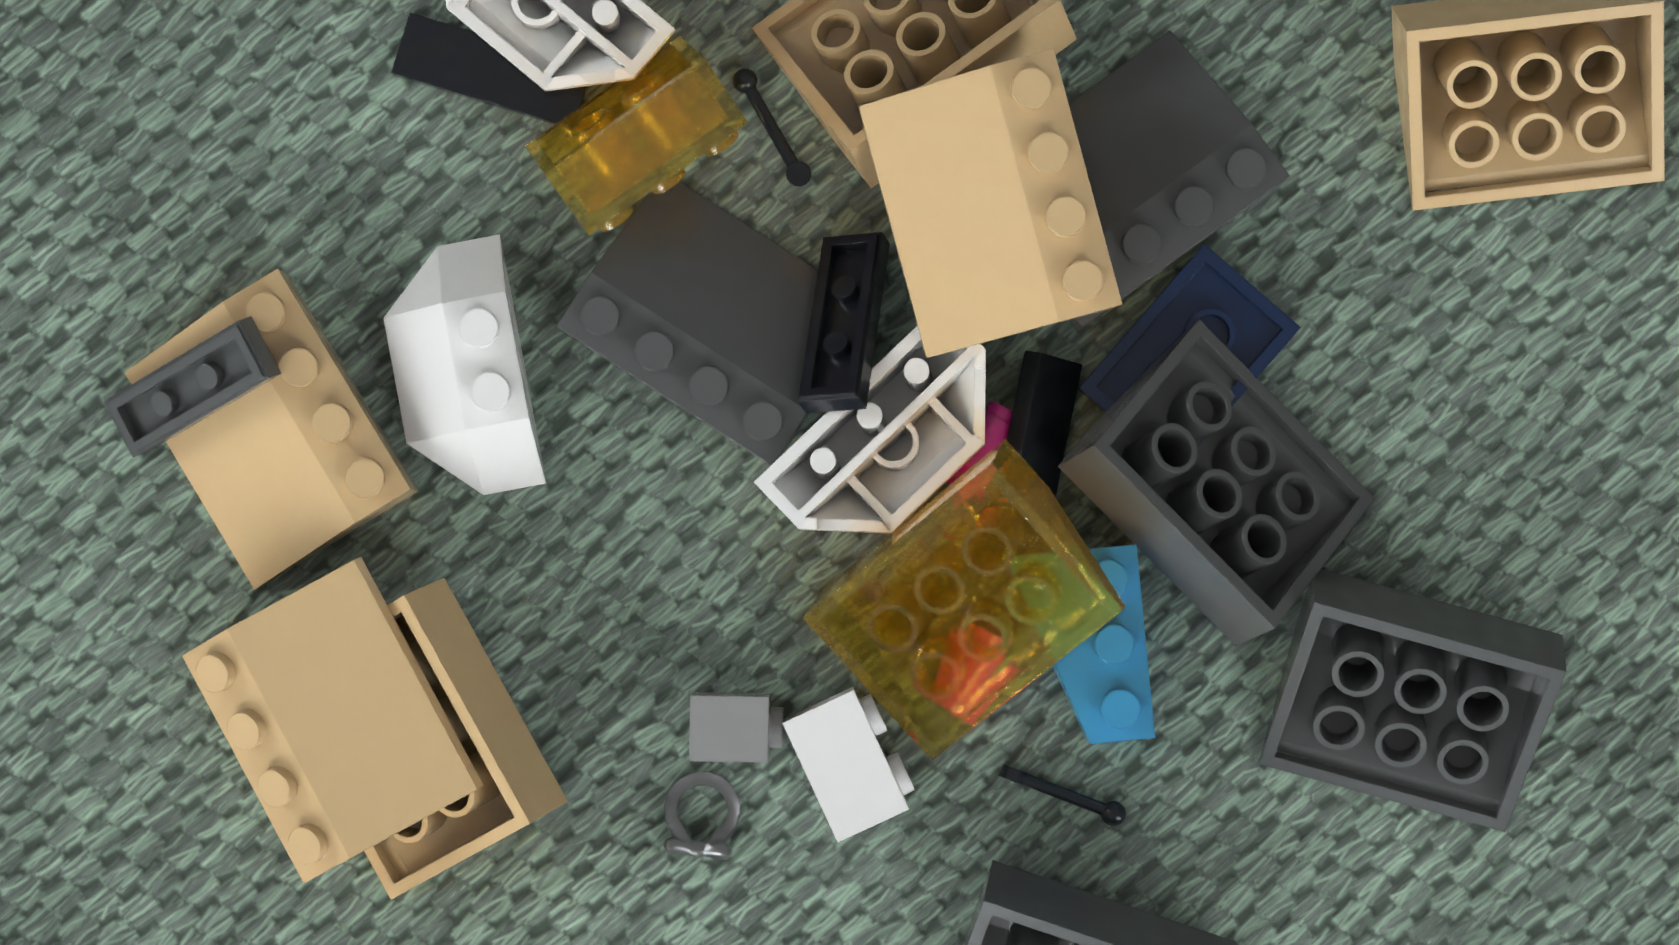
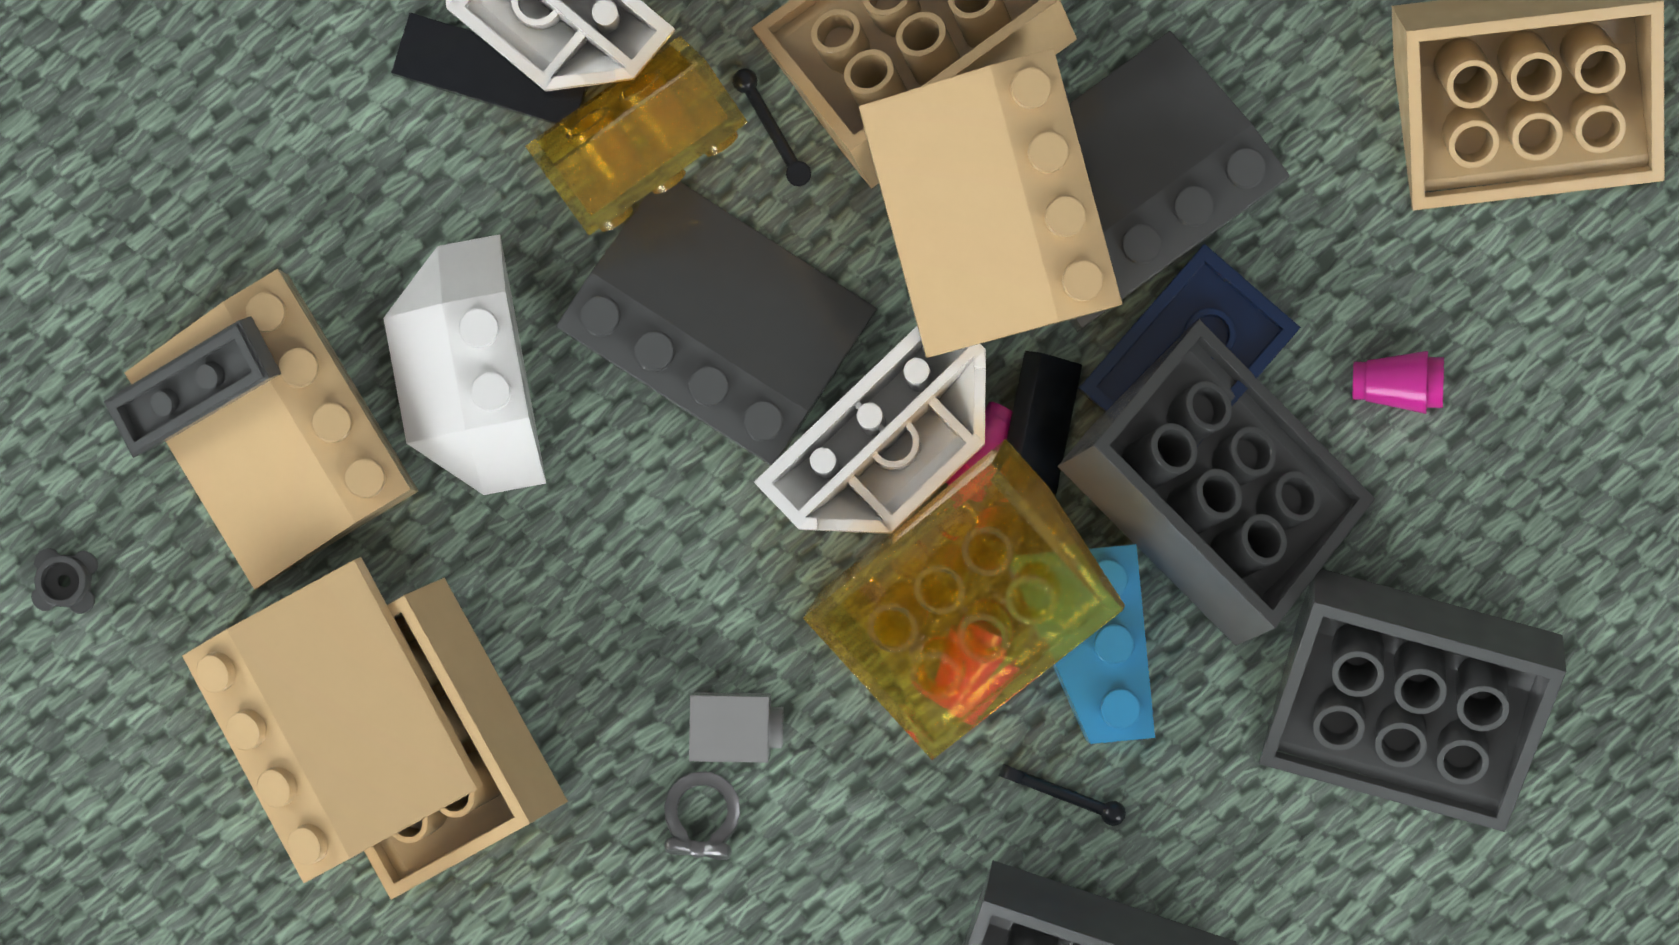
(48, 590): none -> dark grey plate
(844, 323): black tile -> none
(847, 764): white brick -> none
(1401, 381): none -> dark pink cone

